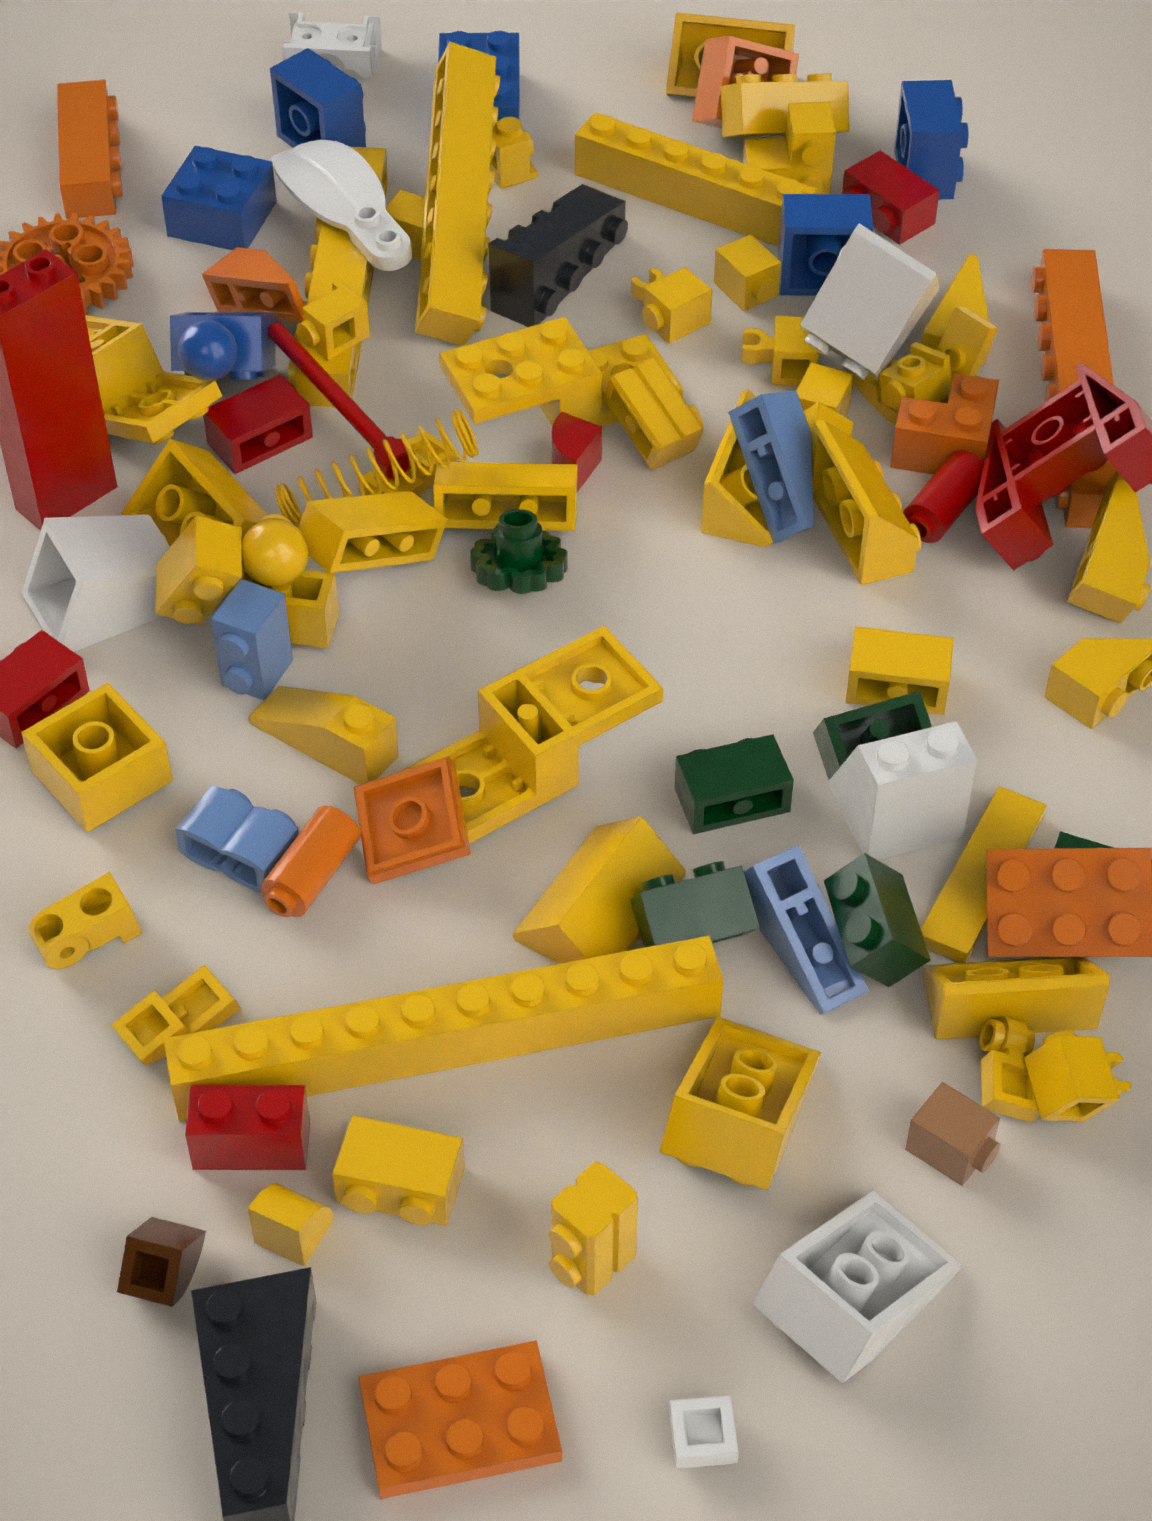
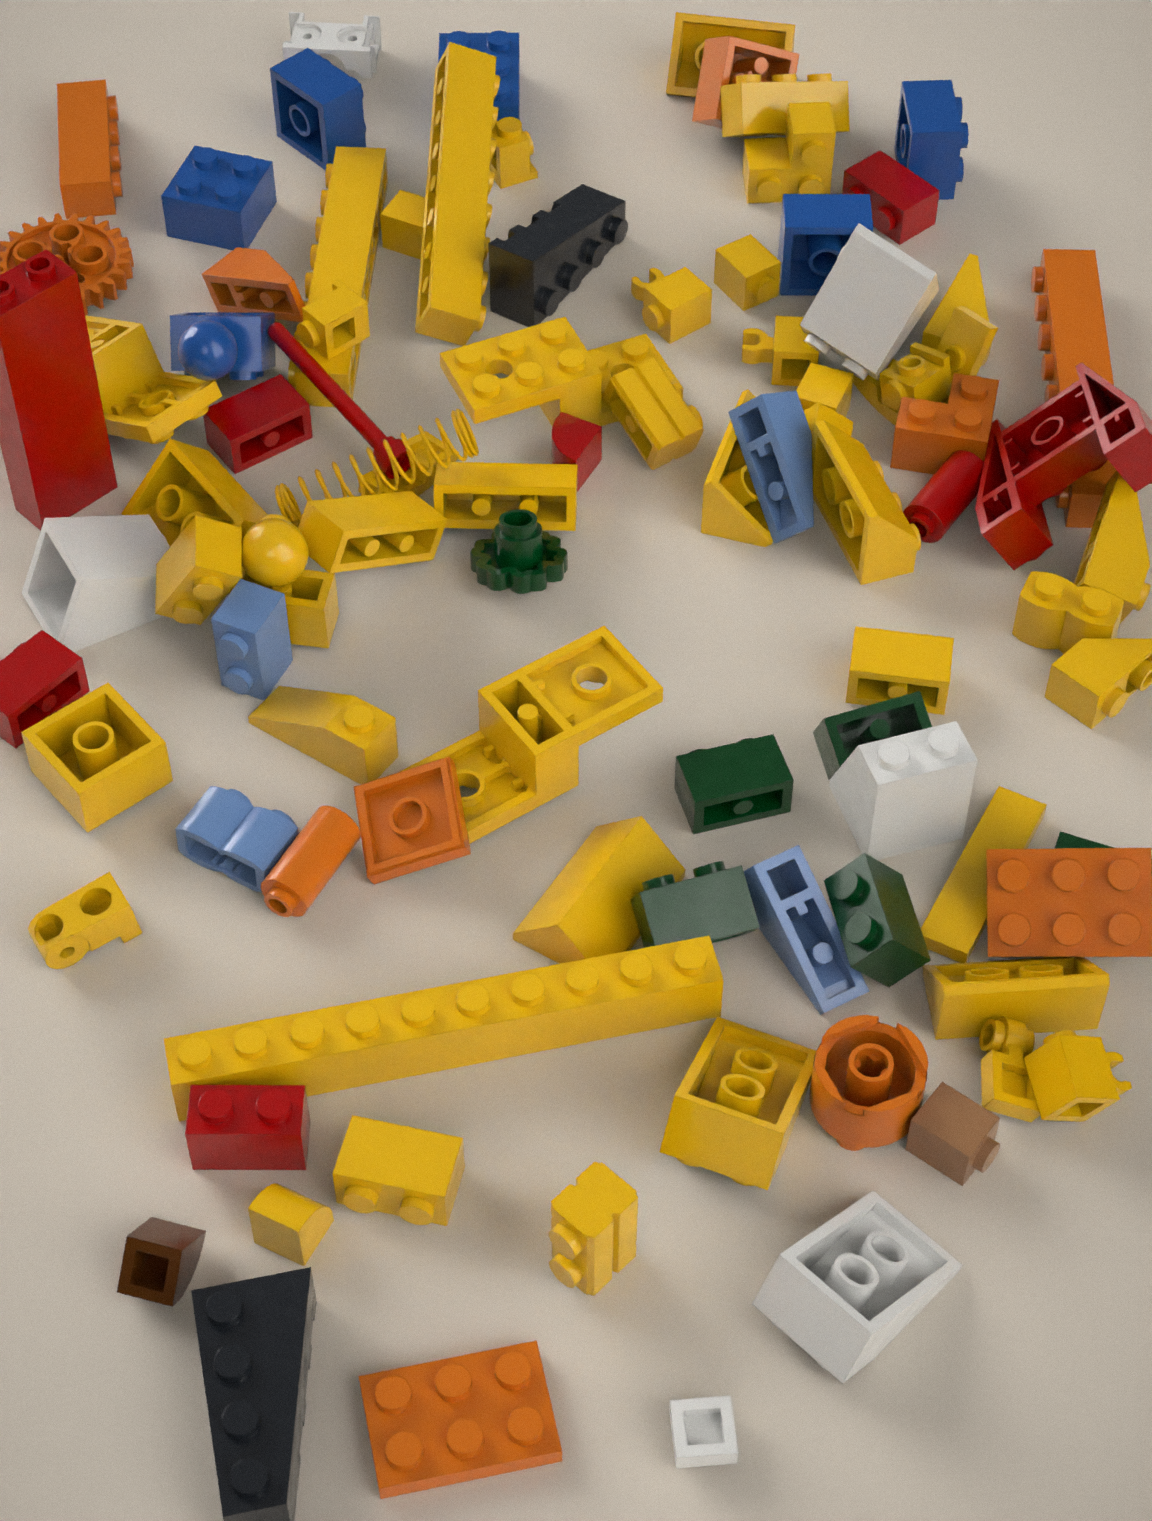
(191, 1007): yellow slope -> none
(346, 194): white plant -> none
(683, 177): yellow brick -> none
(867, 1082): none -> orange brick
(1059, 614): none -> yellow brick

